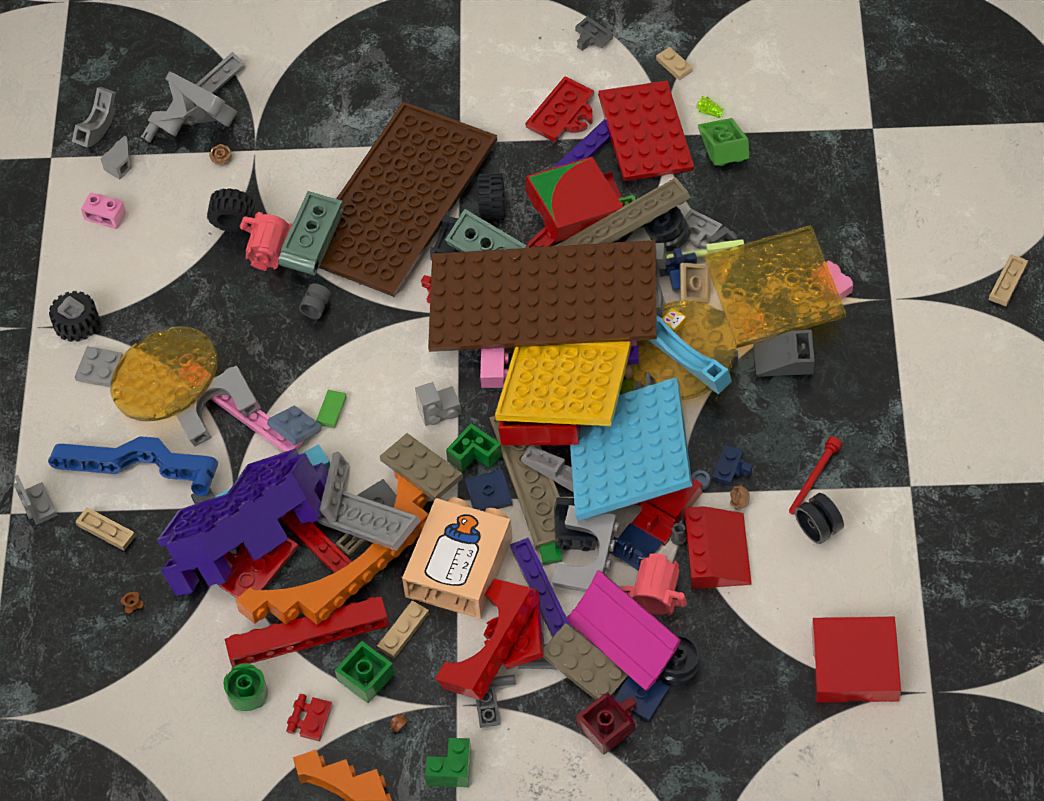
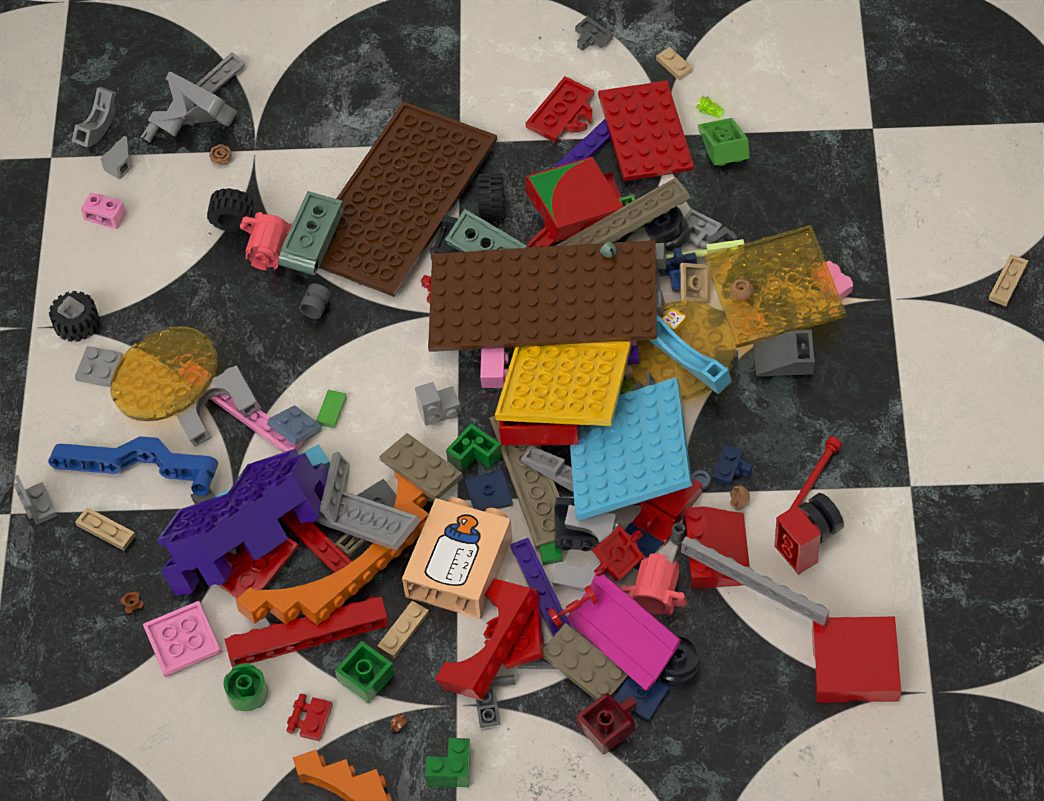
(182, 638): none -> bright pink plate
(573, 606): none -> red wheel
(608, 249): none -> sand green hinge
(618, 553): none -> red plate
(743, 294): none -> medium nougat plate
(755, 581): none -> light grey plate
(797, 539): none -> red brick

